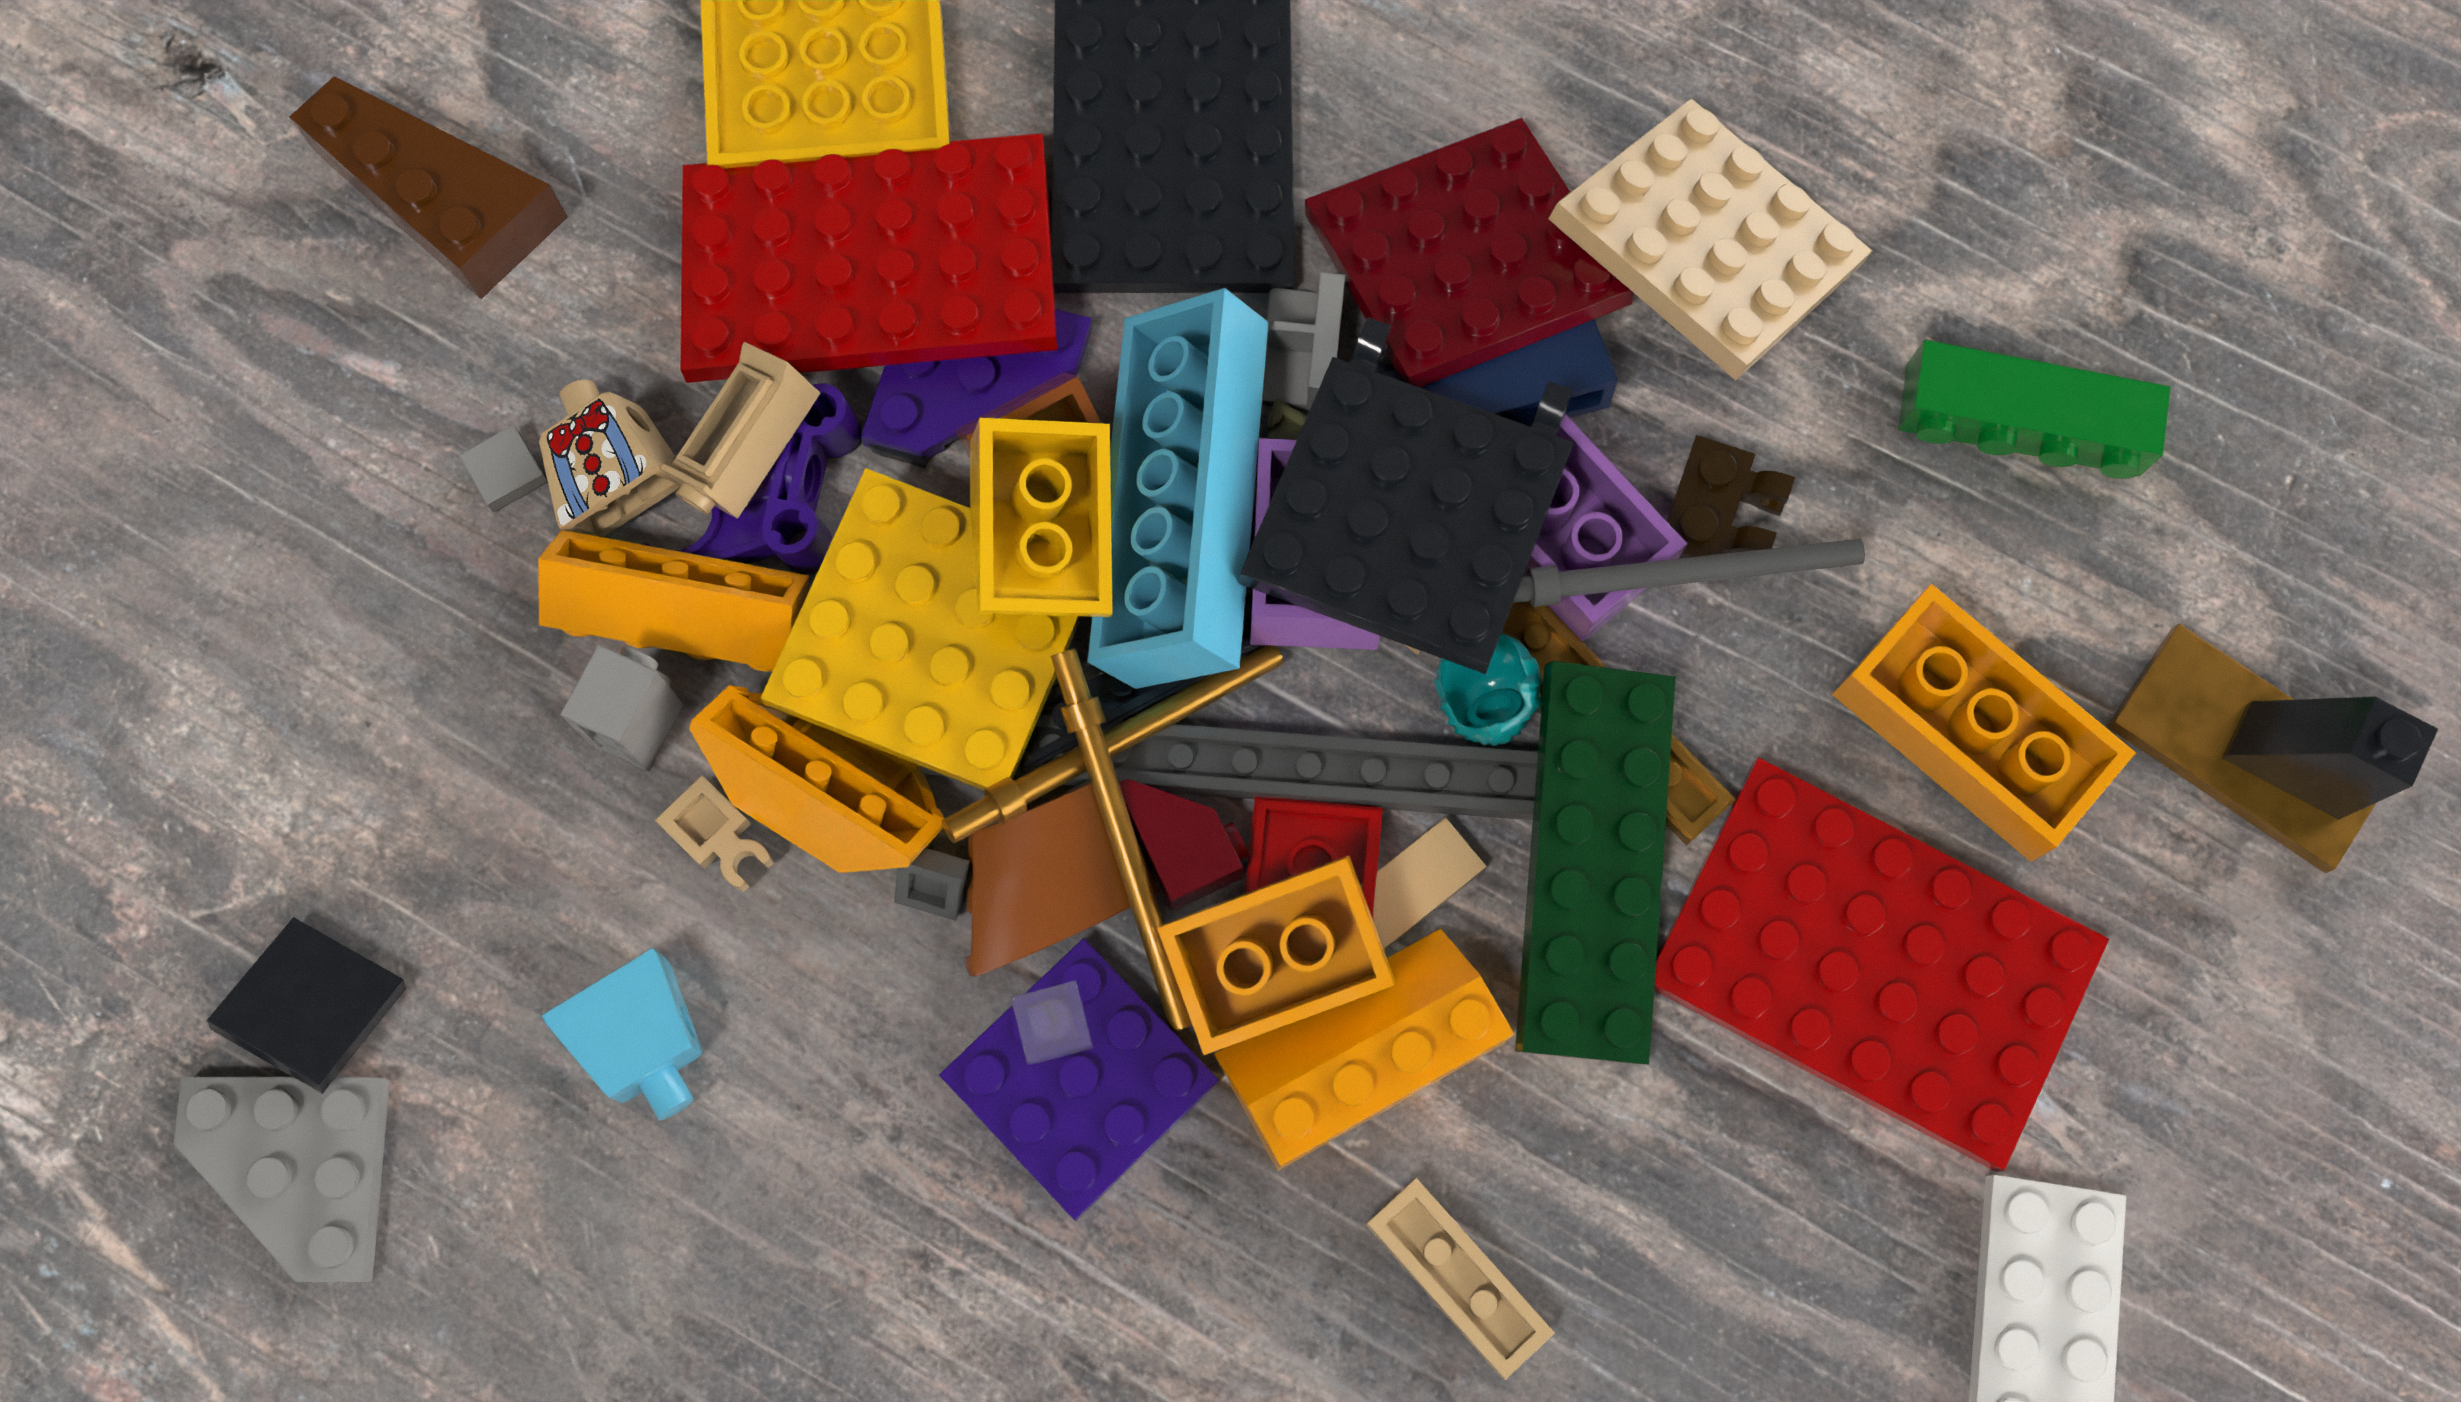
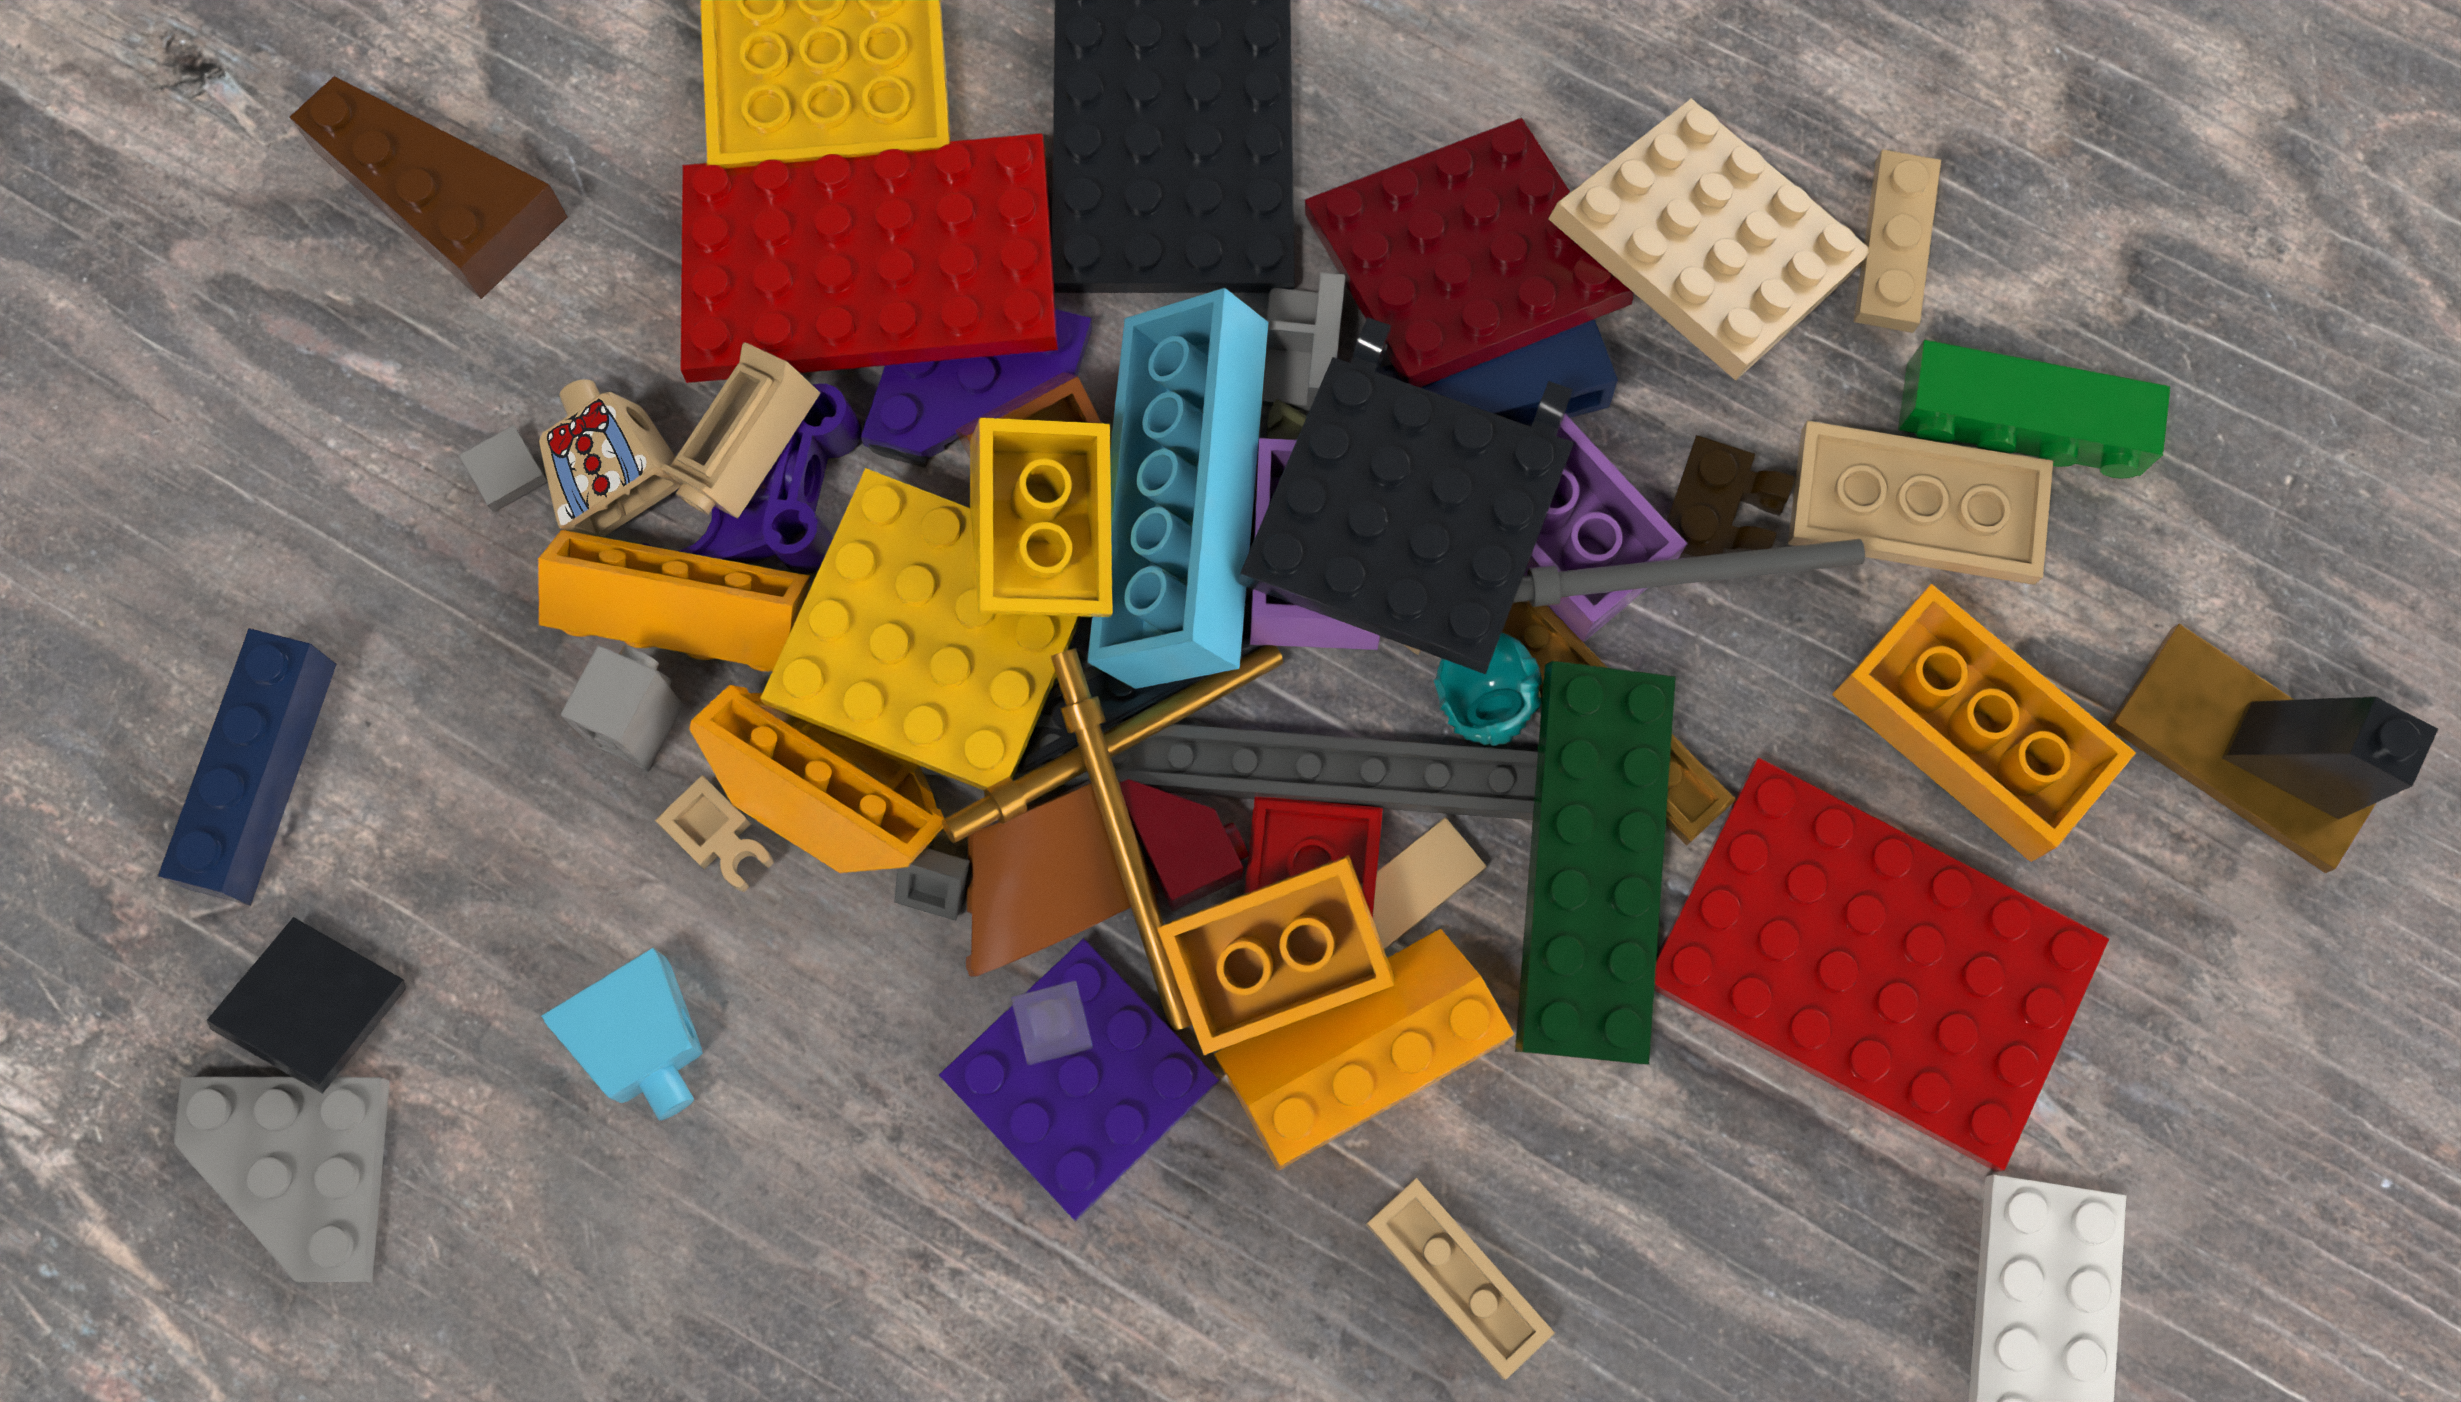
(248, 767): none -> dark blue brick
(1898, 241): none -> tan plate
(1923, 502): none -> tan plate

